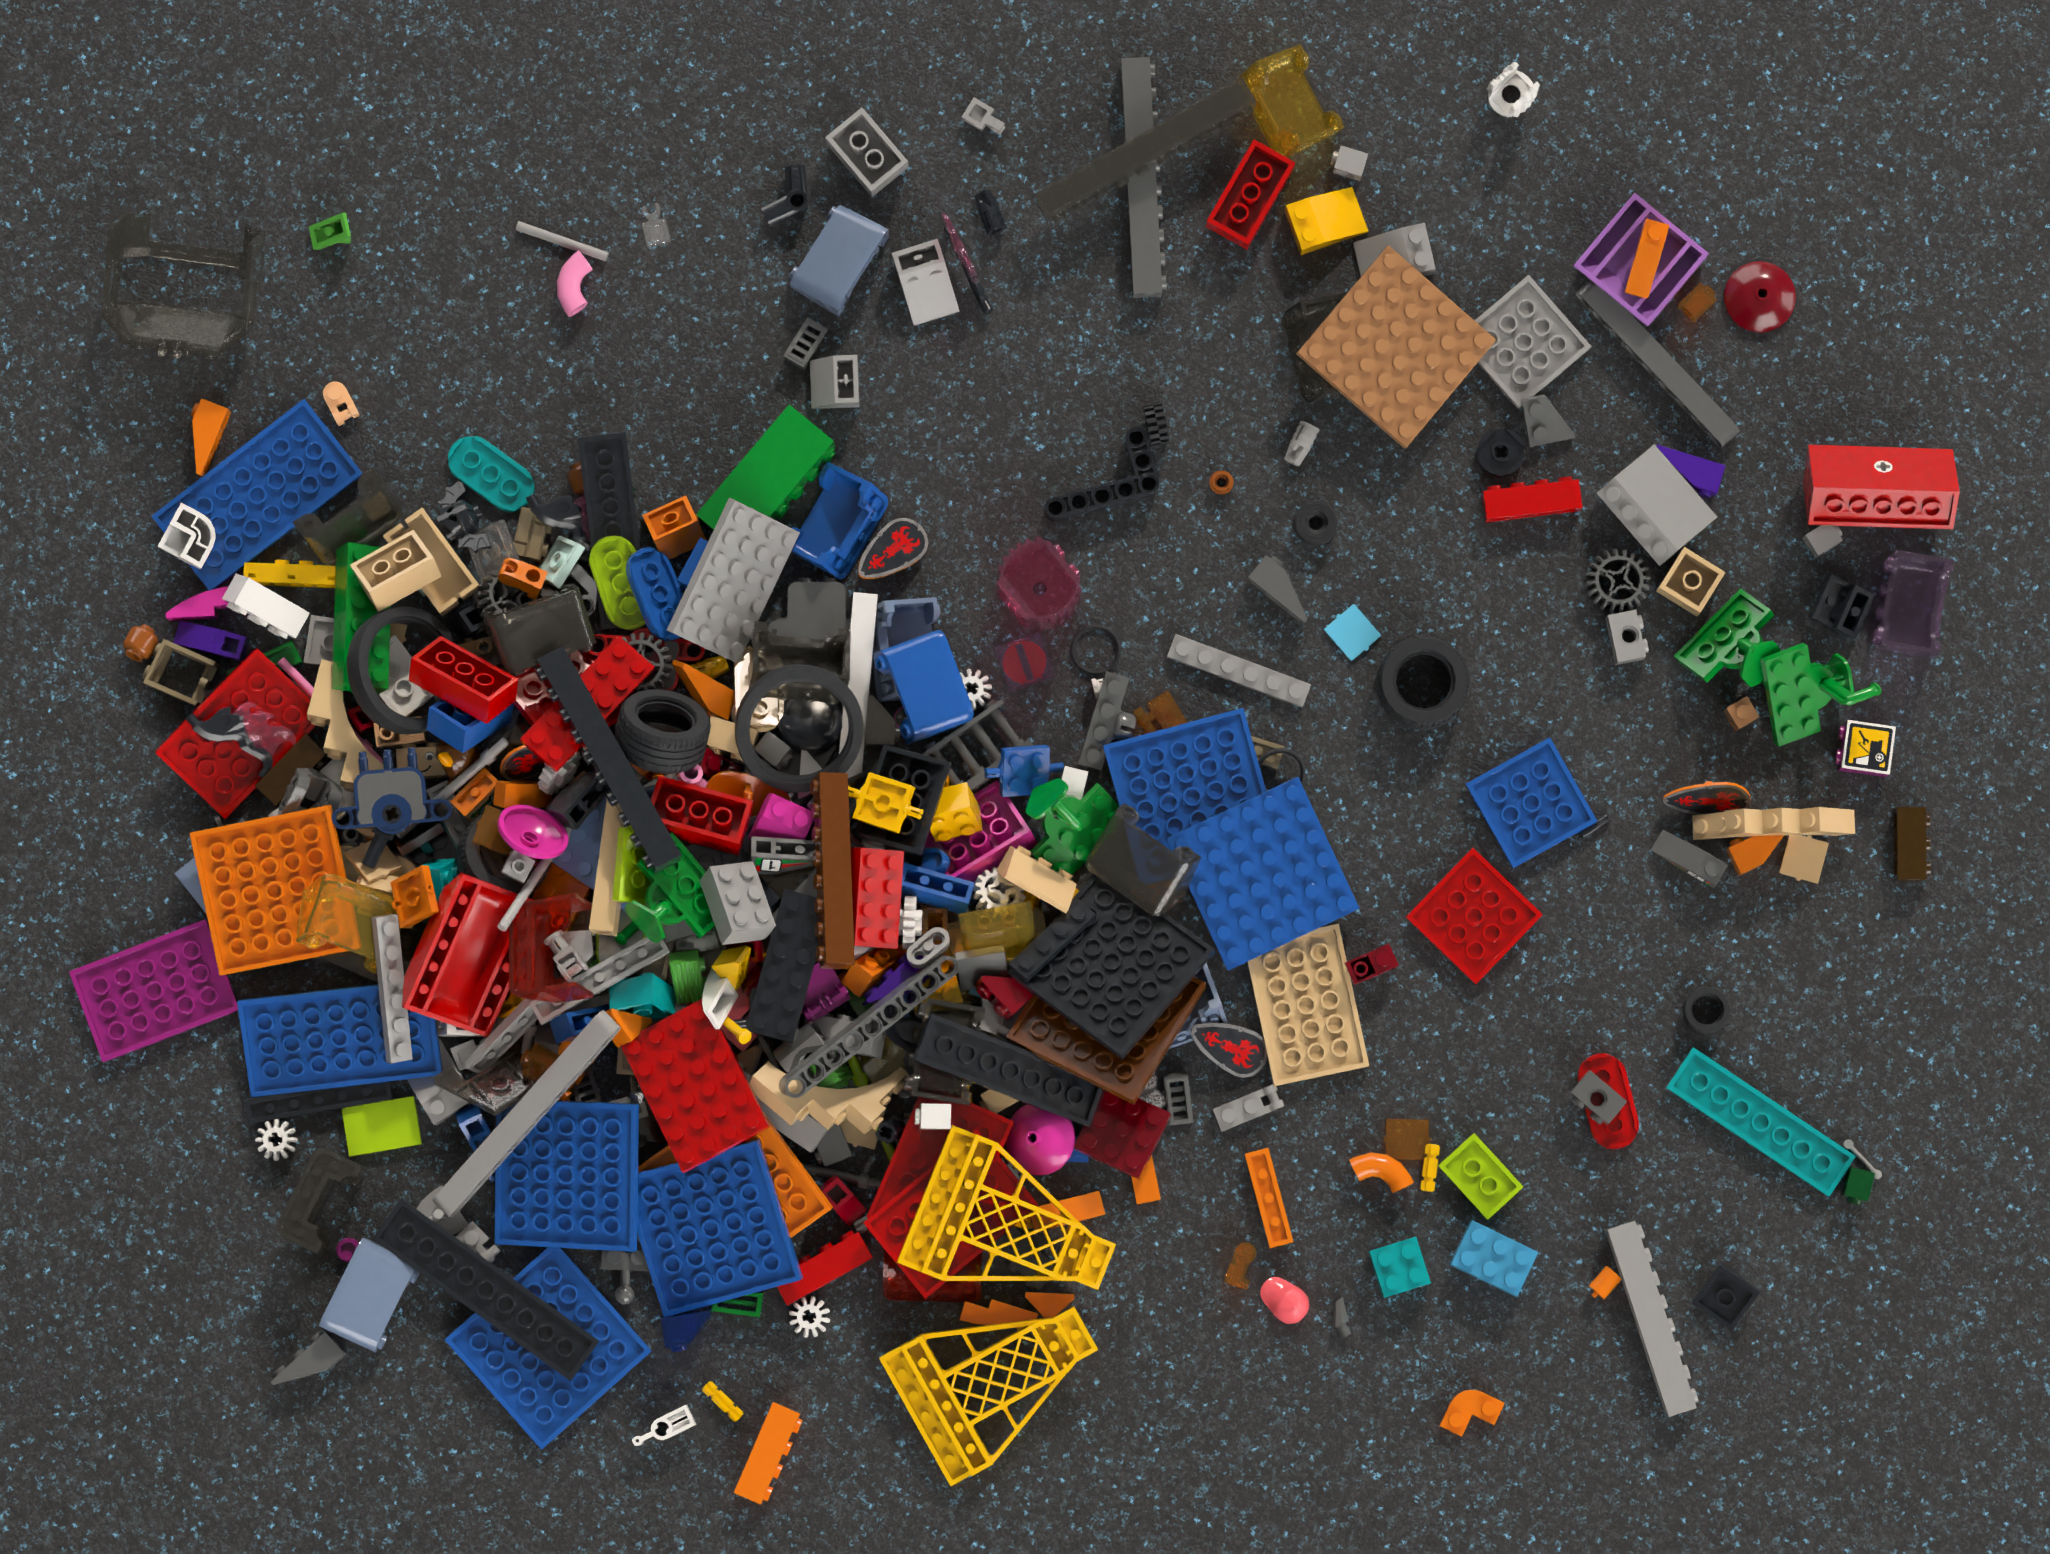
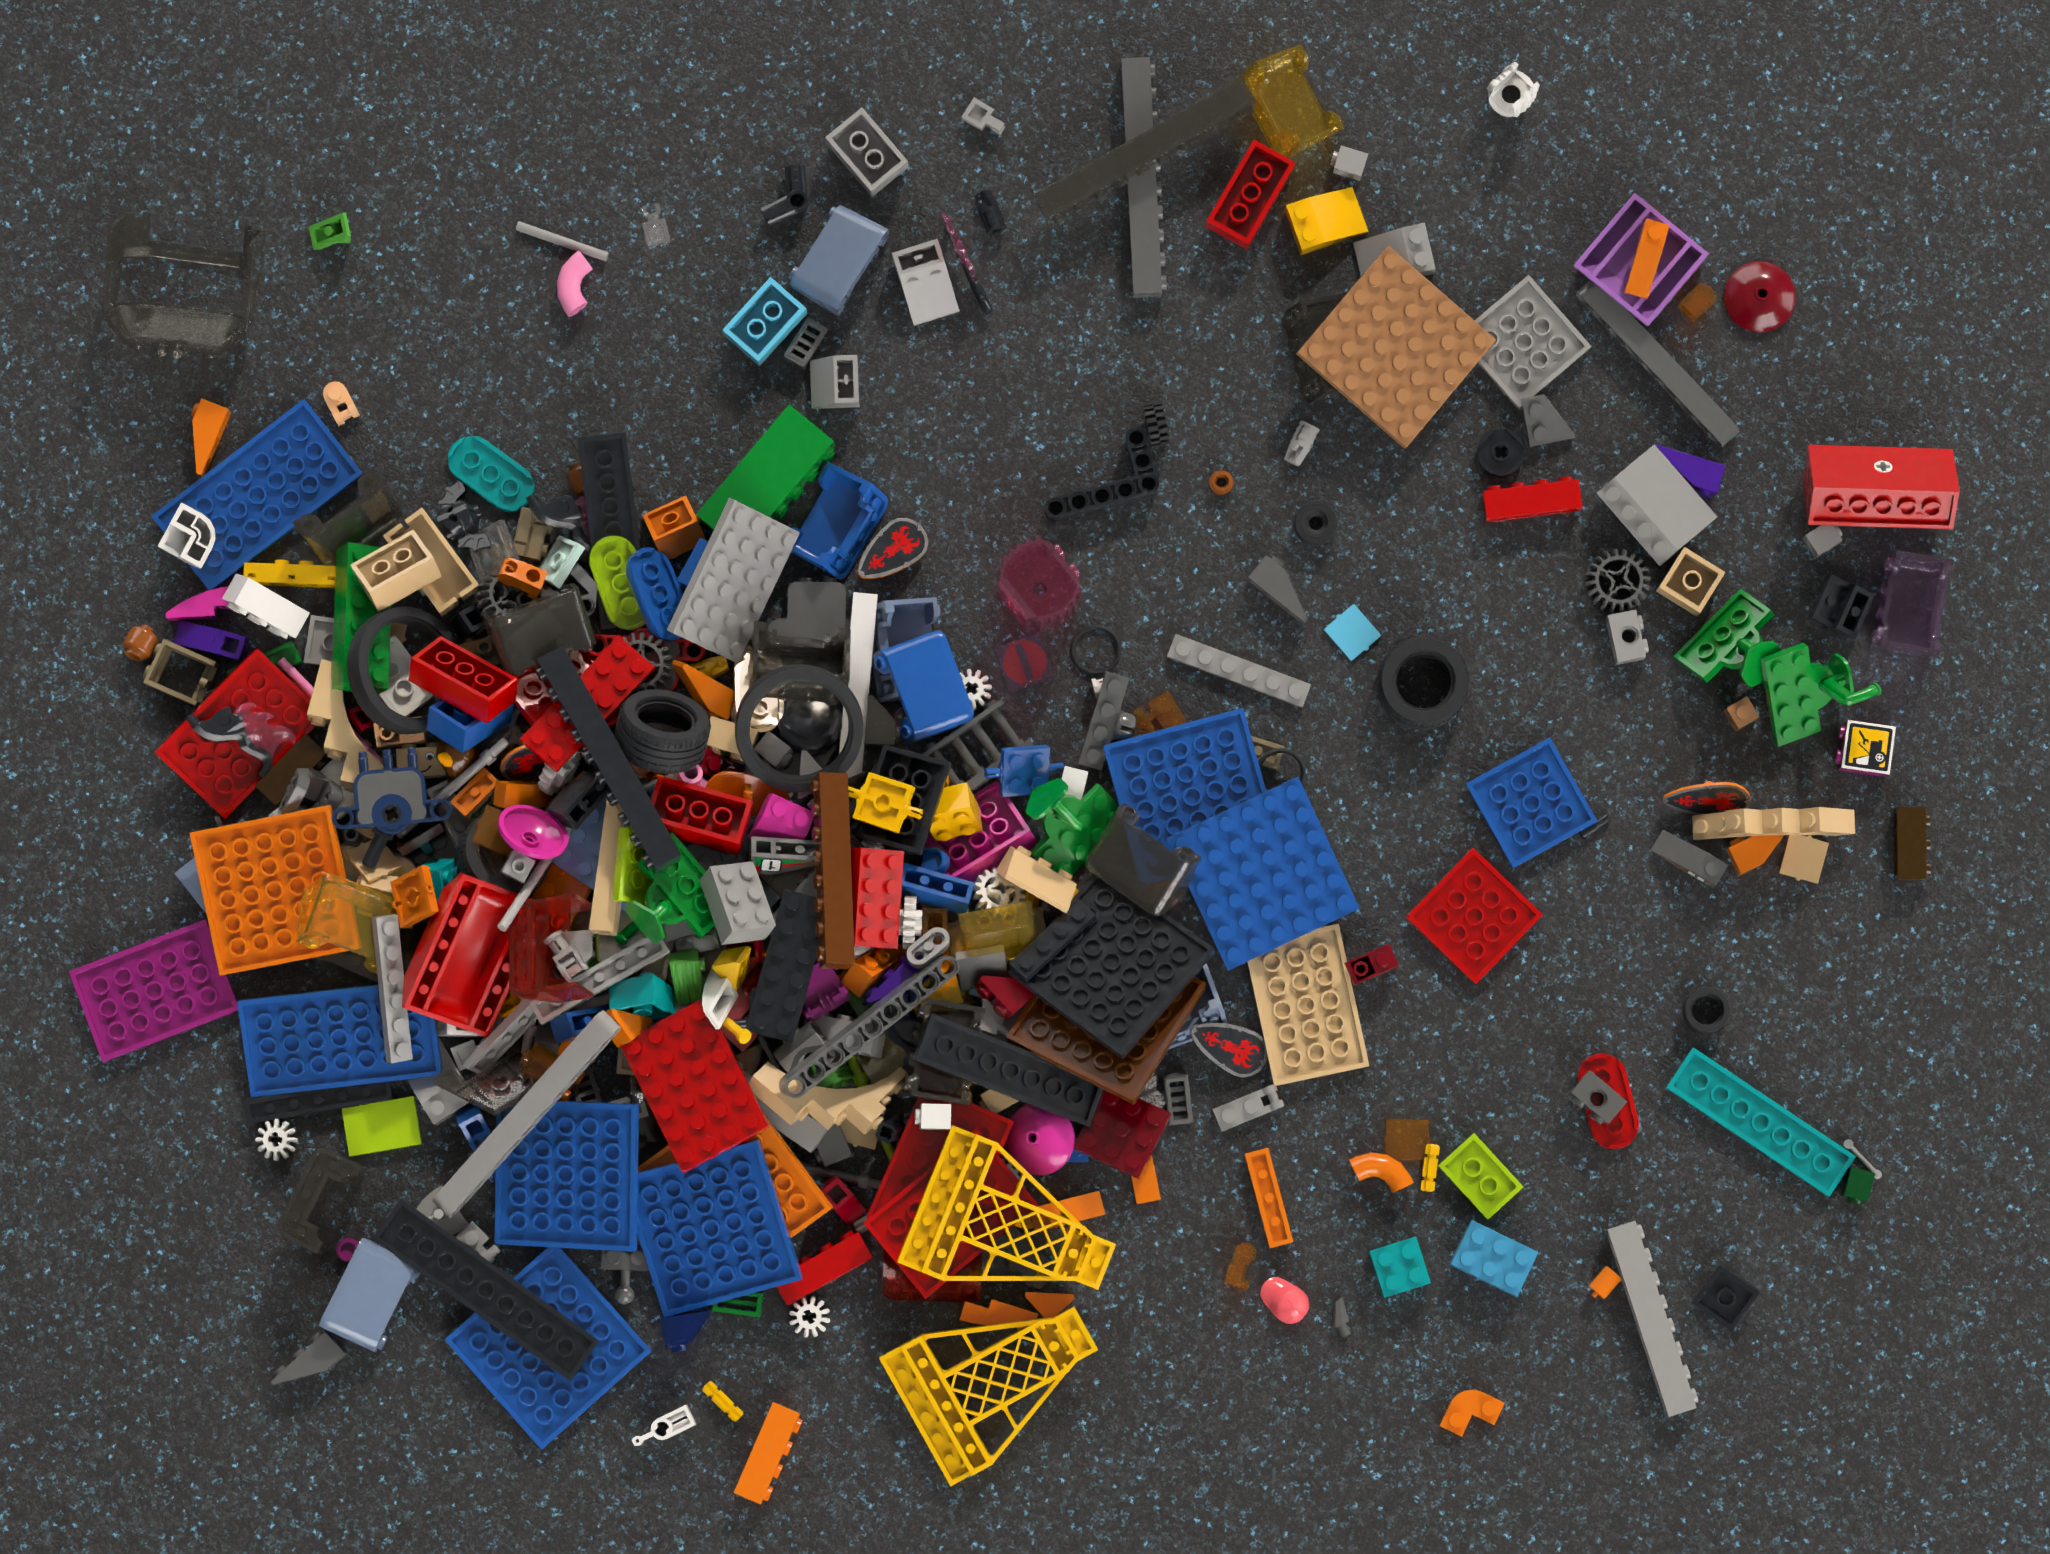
(764, 321): none -> medium azure brick

